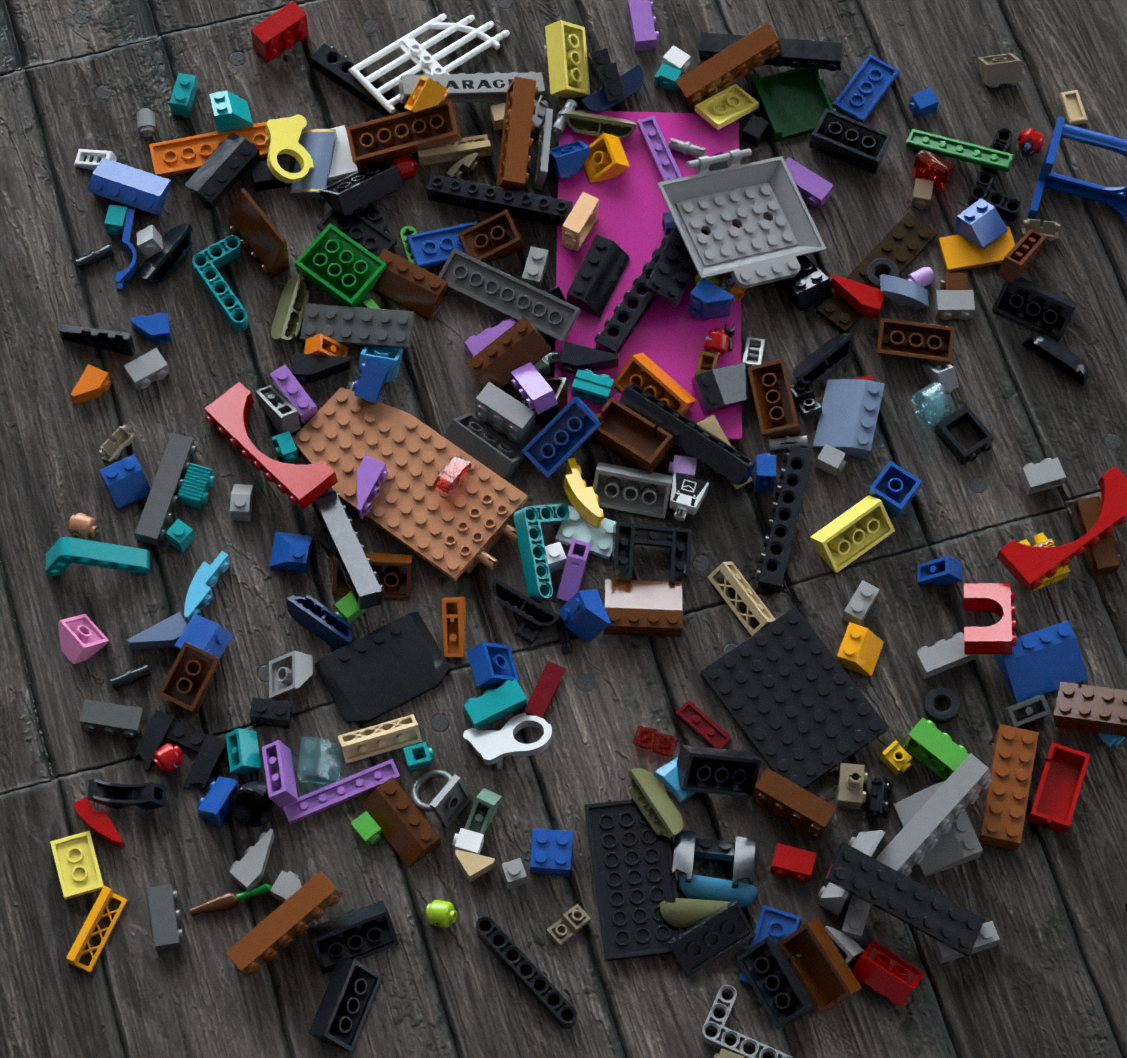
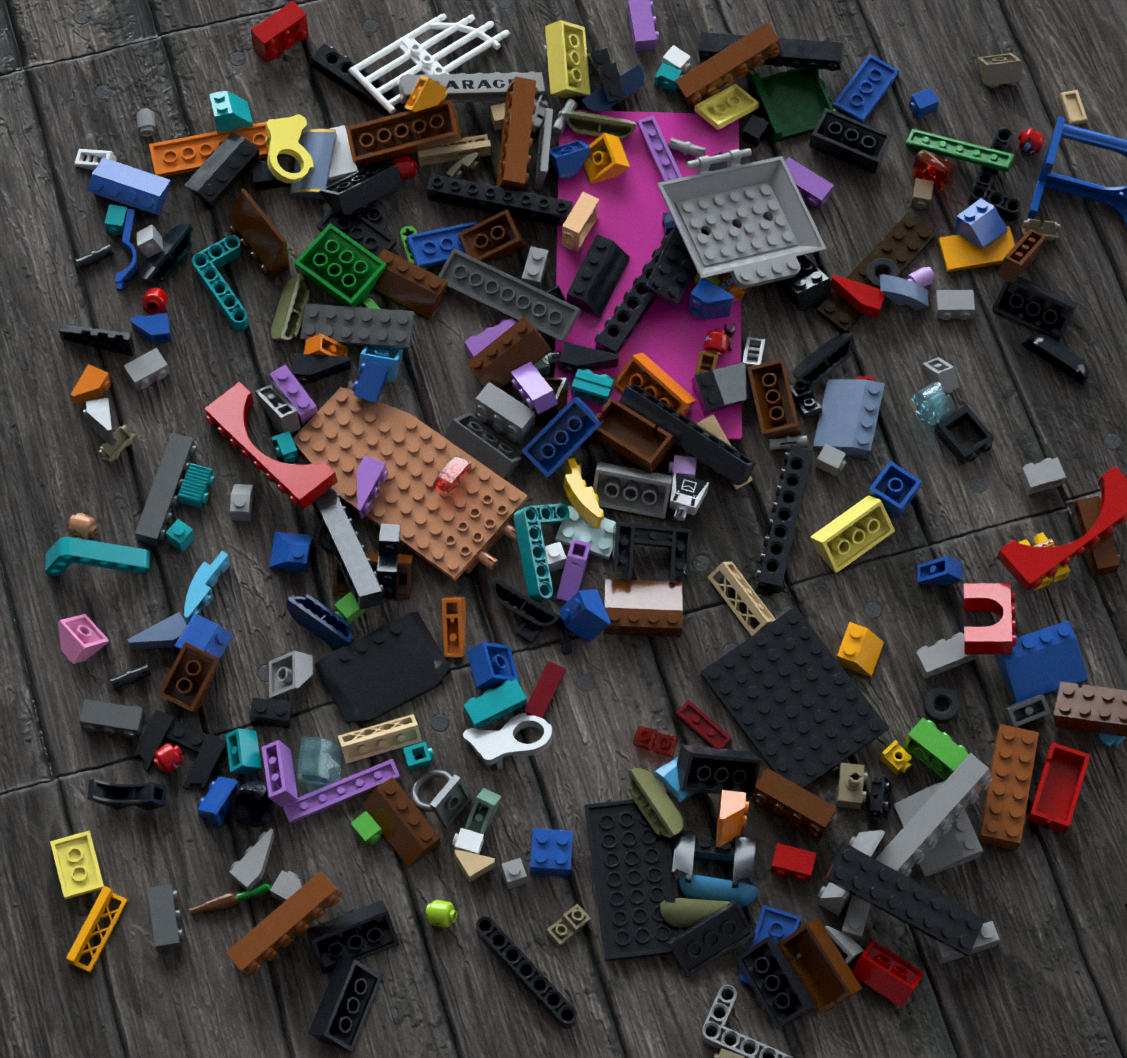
(98, 822): red slope -> none
(100, 418): none -> slope
(125, 482): blue slope -> none
(155, 301): none -> red head
(183, 95): teal brick -> none
(388, 559): none -> black arch
(731, 816): none -> orange slope
(765, 472): blue brick -> none
(860, 603): light grey brick -> none
(915, 340): reddish brown slope -> none
(954, 281): reddish brown brick -> none

